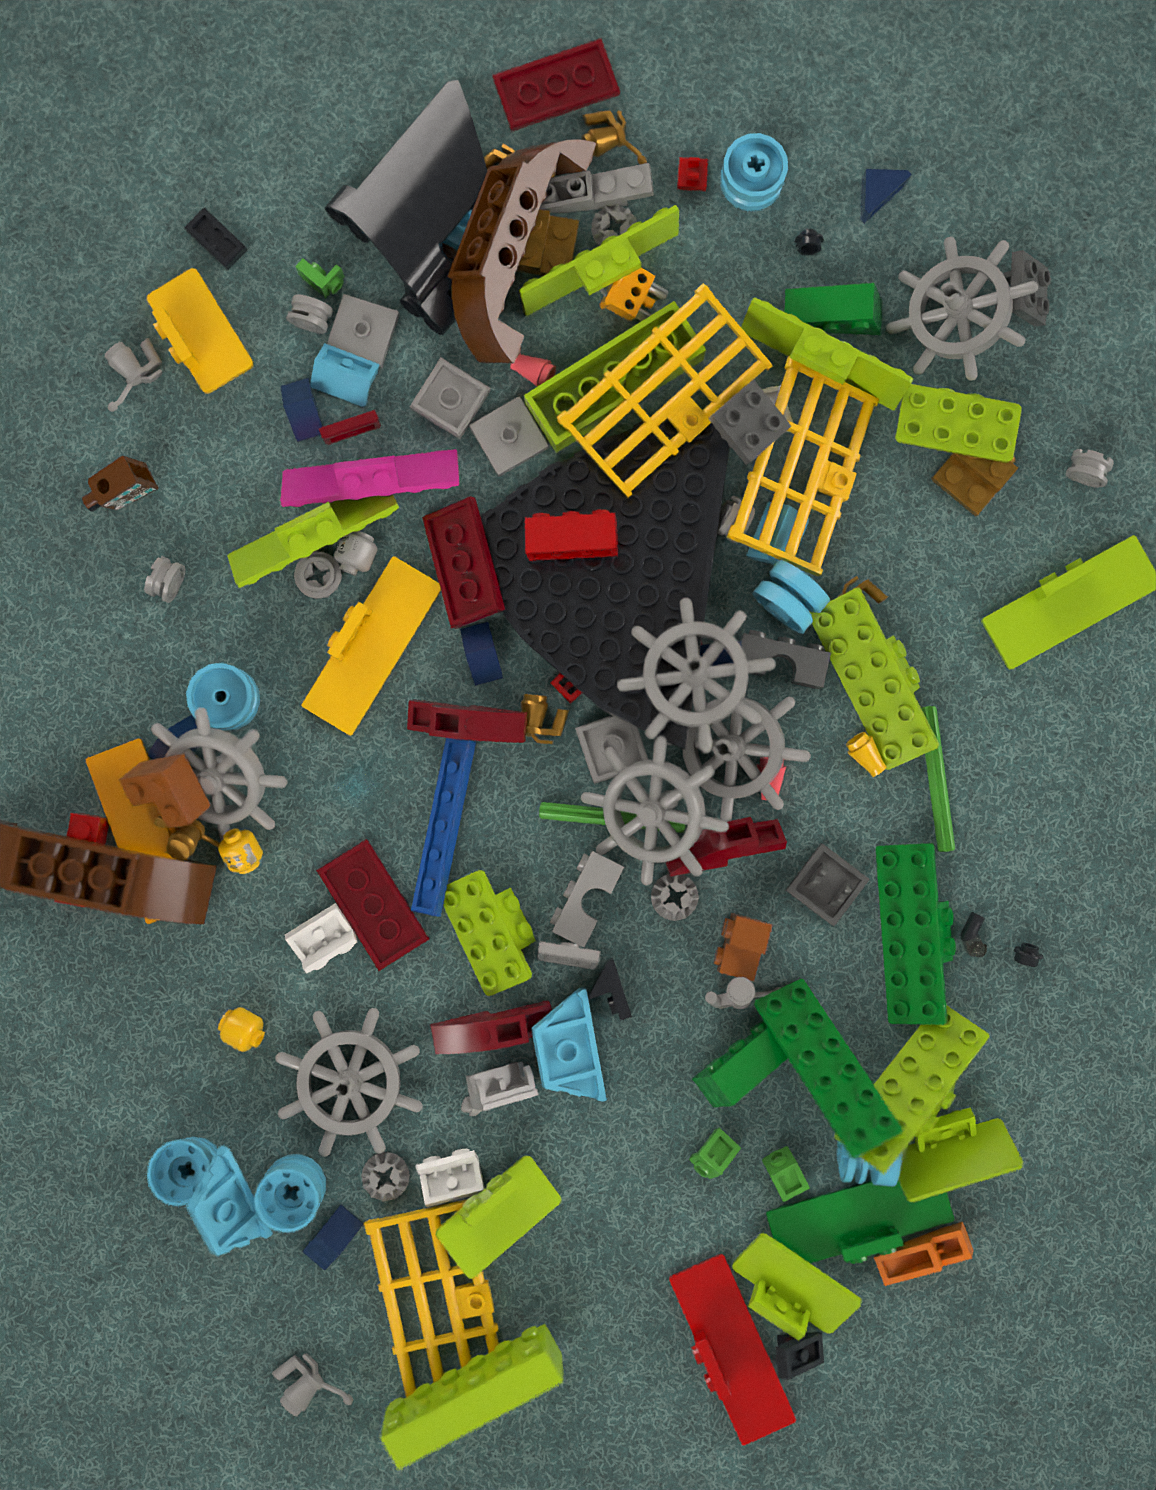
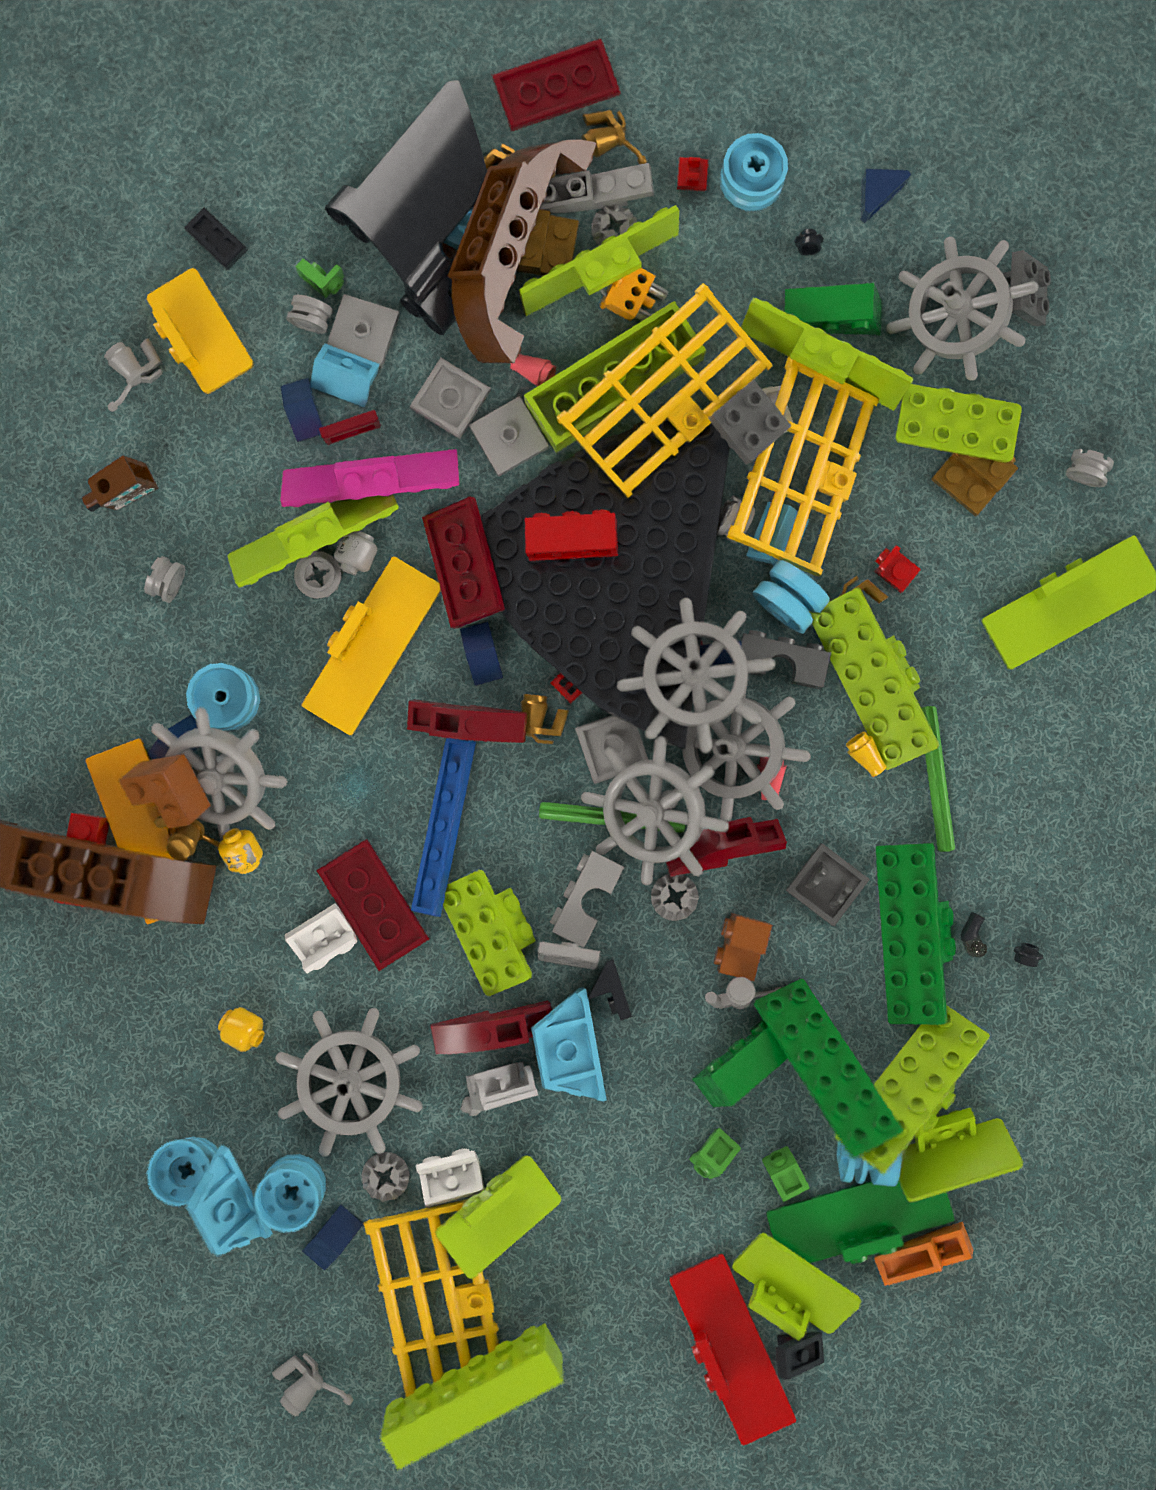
(896, 568): none -> red bracket

